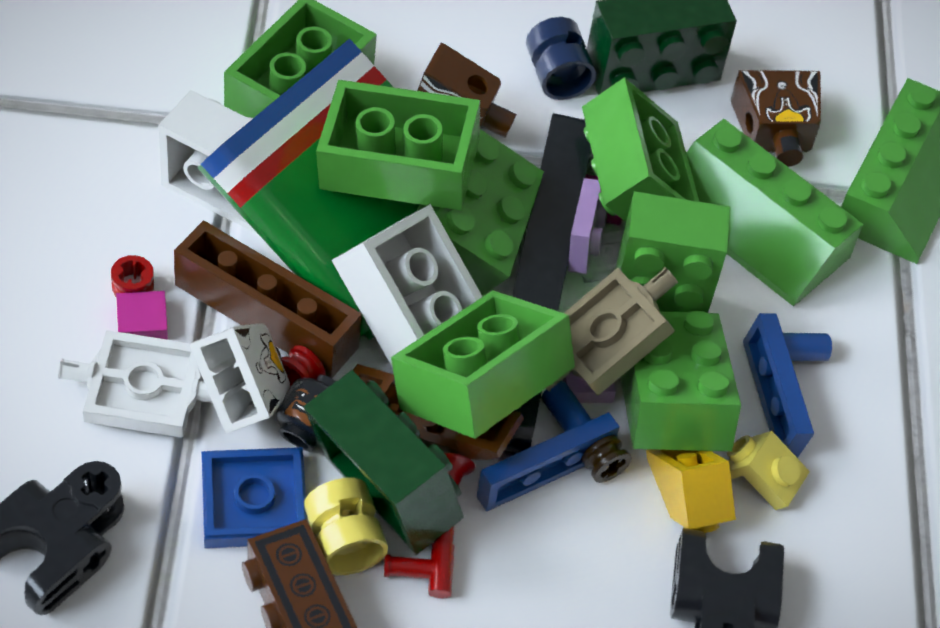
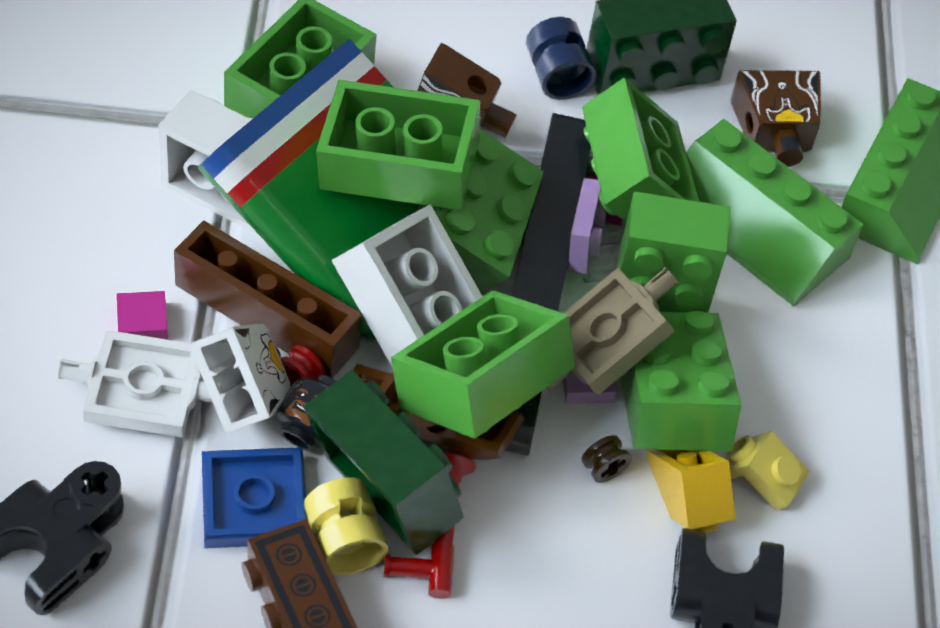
(135, 266): red bush -> none
(550, 458): blue piece -> none
(770, 360): blue piece -> none

